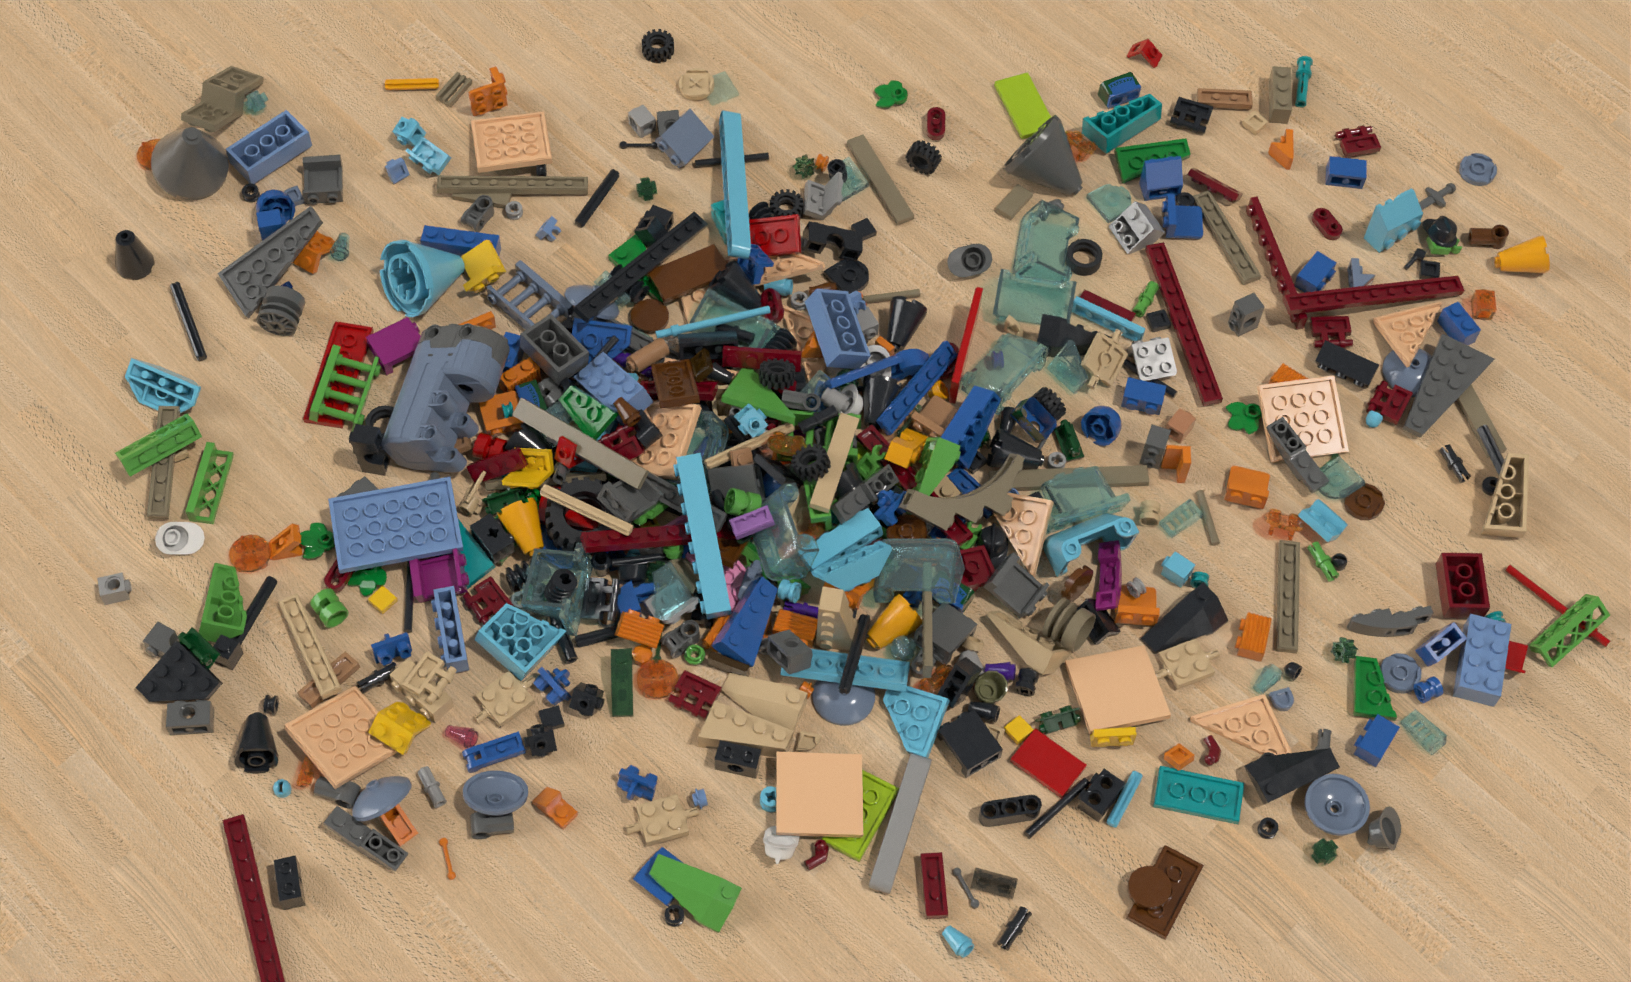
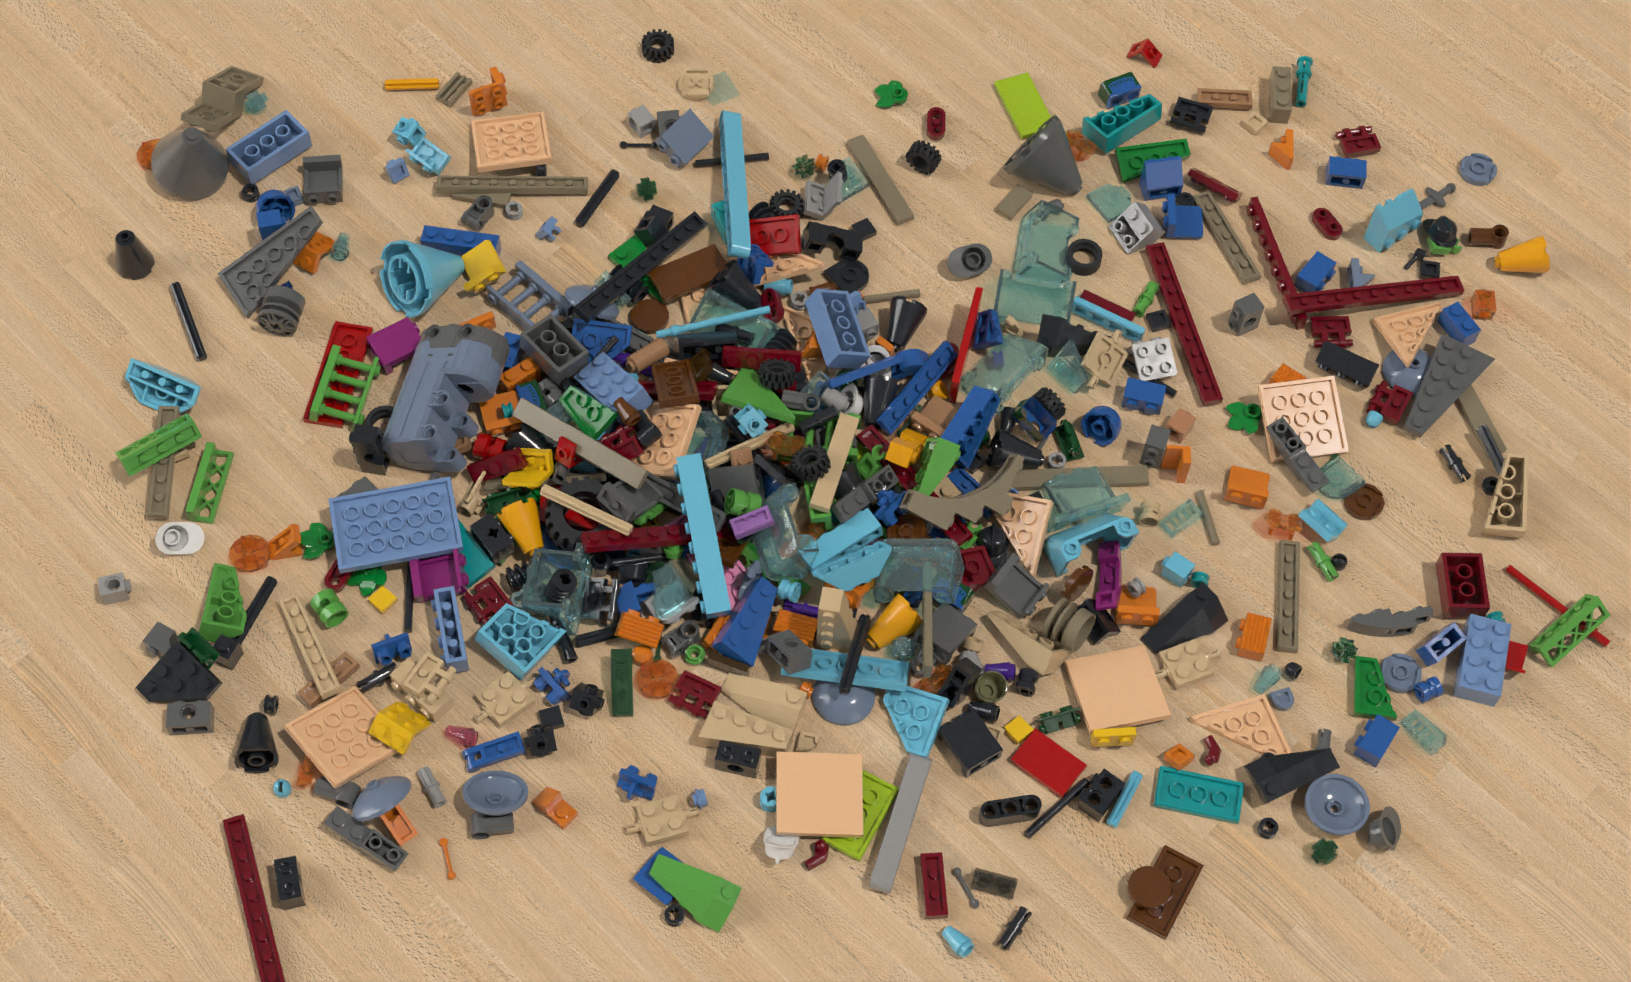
(987, 330): none -> blue wing

